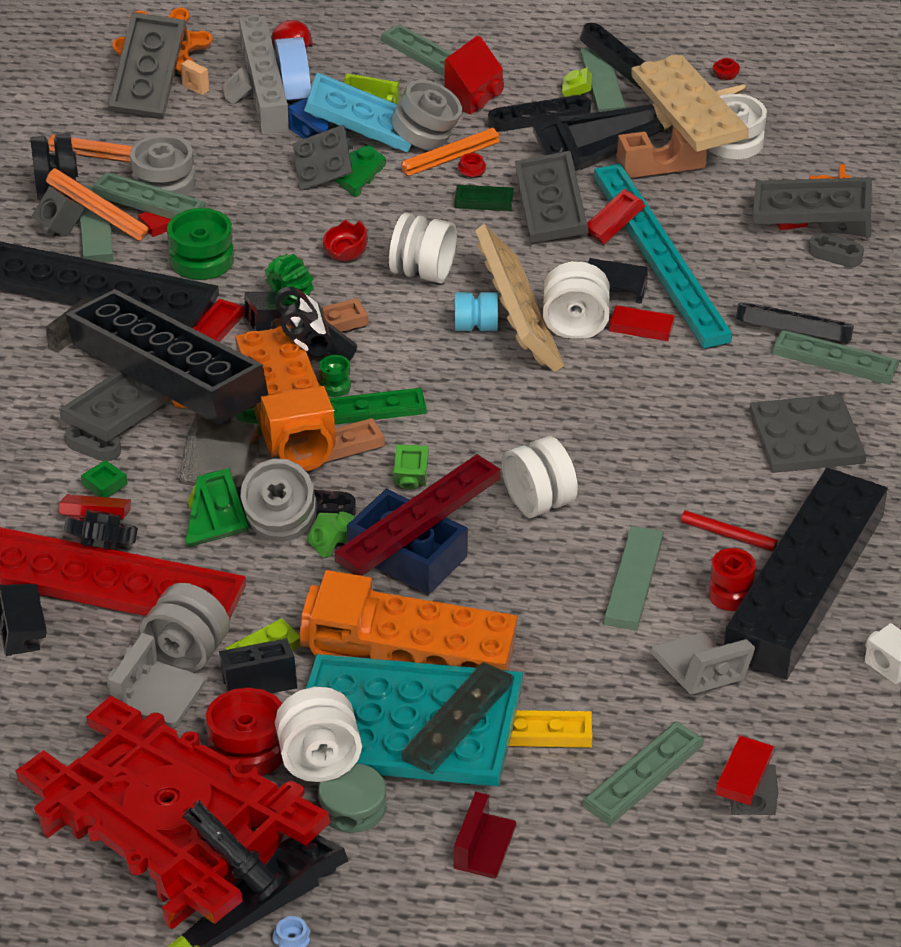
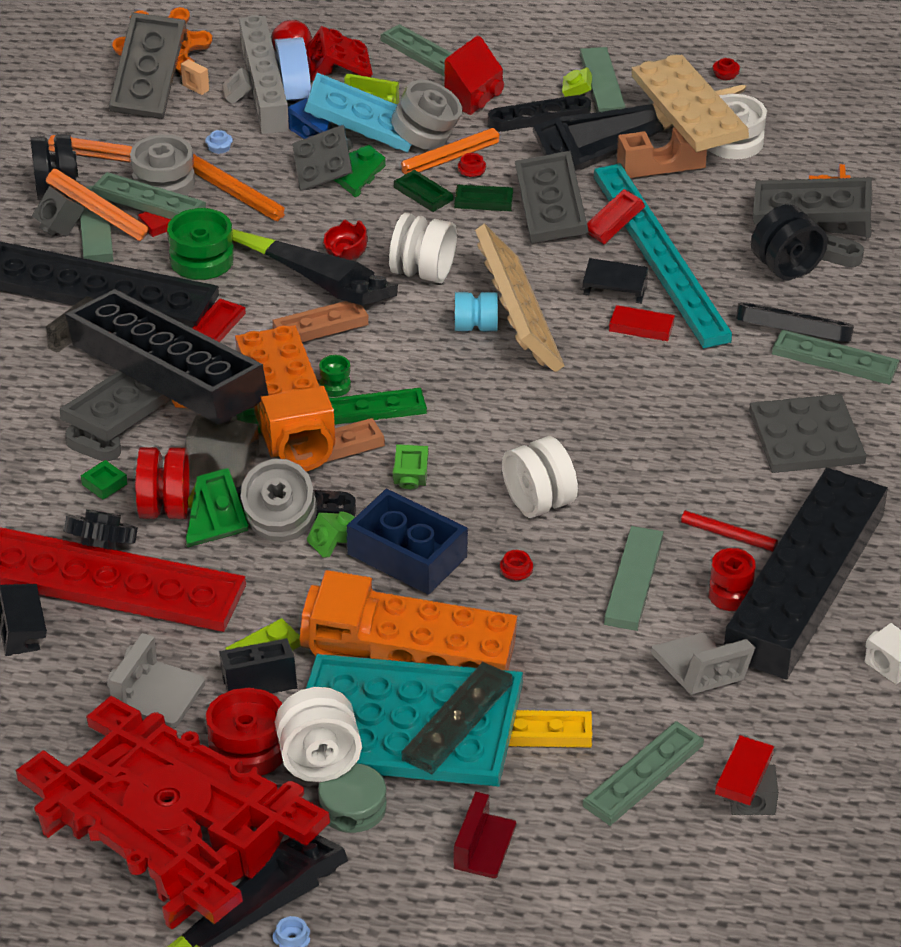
(78, 504): red tile -> none
(158, 483): none -> red wheel
(186, 626): light grey wheel -> none
(219, 142): none -> light blue plate
(238, 189): none -> orange axle
(244, 863): black pin -> none
(260, 310): black hinge -> none
(289, 272): green gear -> none
(310, 326): black connector -> none
(332, 48): none -> red bracket
(336, 275): none -> black plate
(417, 515): dark red plate -> none
(423, 190): none -> dark green tile
(516, 565): none -> red plate
(576, 300): white wheel -> none
(611, 50): black beam -> none
(789, 242): none -> black wheel

